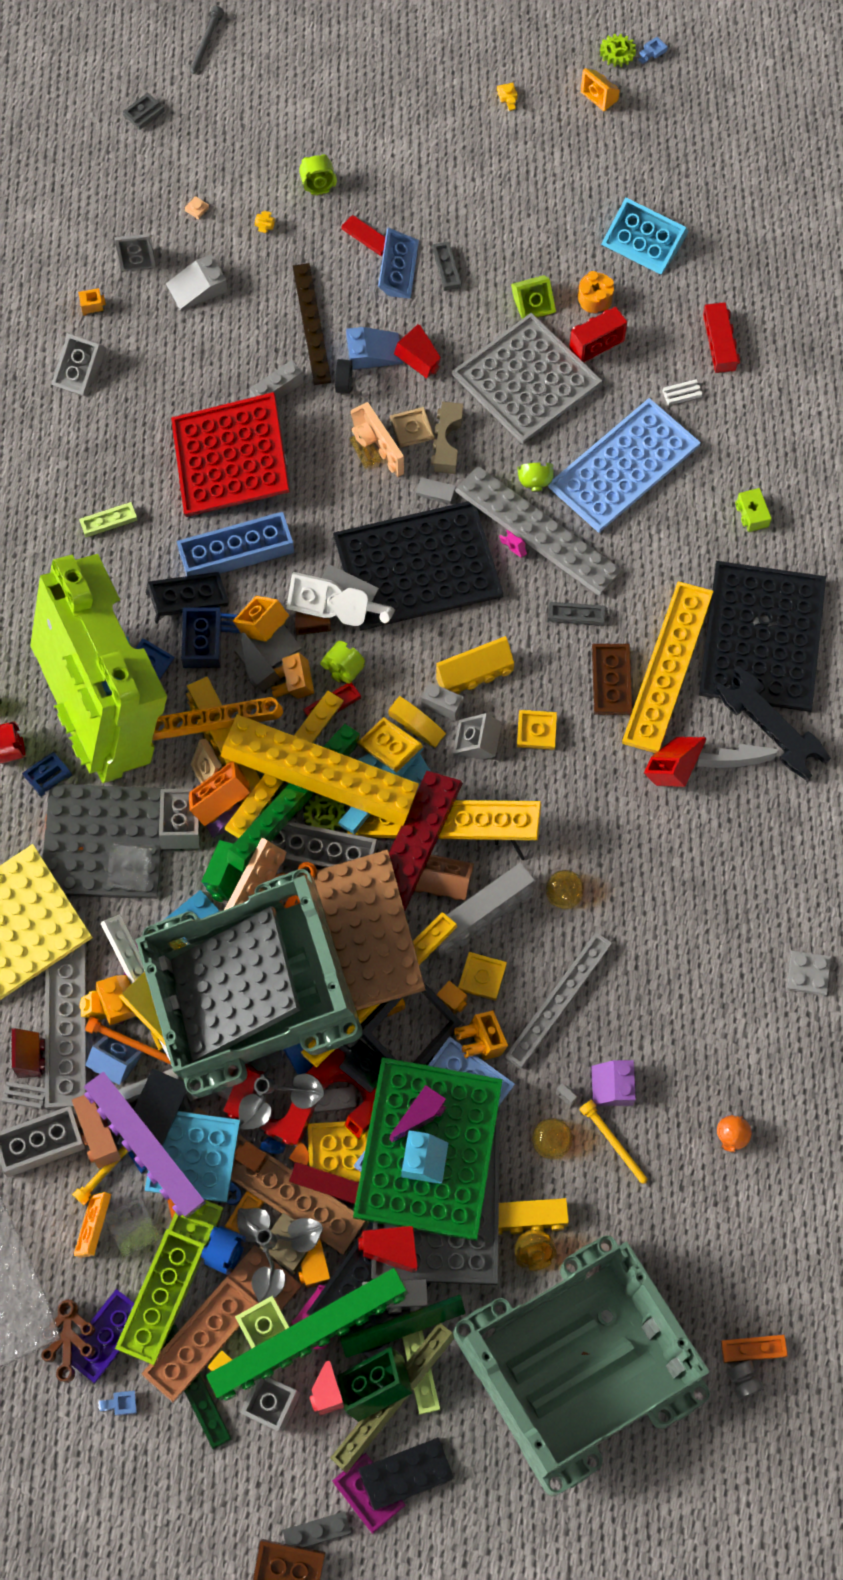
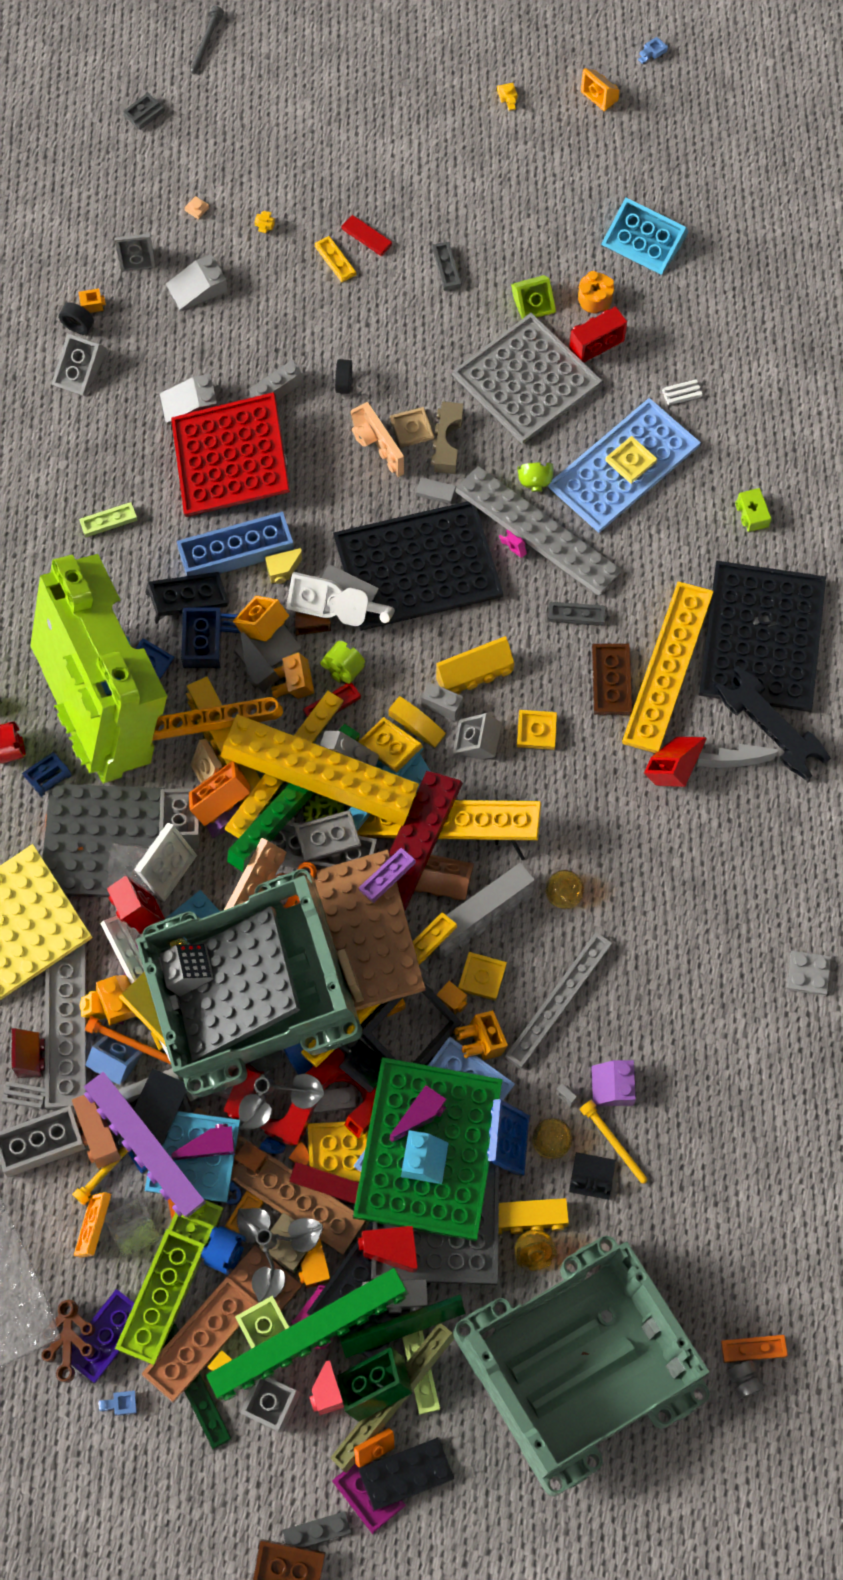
(76, 318): none -> black tyre
(134, 904): none -> red brick
(165, 862): none -> white plate
(186, 967): none -> light grey slope
(188, 397): none -> slope
(213, 1142): none -> magenta slope
(220, 875): green brick -> none
(283, 565): none -> light yellow slope
(311, 324): dark brown plate -> none
(317, 174): lime brick -> none
(327, 836): none -> light grey tile
(335, 259): none -> yellow tile
(345, 745): none -> light grey brick
(350, 975): none -> tan tile
(370, 461): clear yellow tile -> none
(371, 347): medium blue slope -> none
(374, 1447): none -> orange plate
(387, 875): none -> medium lavender plate
(398, 264): medium blue slope -> none
(418, 352): red slope -> none
(508, 1137): none -> blue plate
(592, 1176): none -> black hinge
(617, 50): lime gear -> none
(631, 459): none -> light yellow plate
(720, 337): red brick -> none
(734, 1133): orange cap -> none

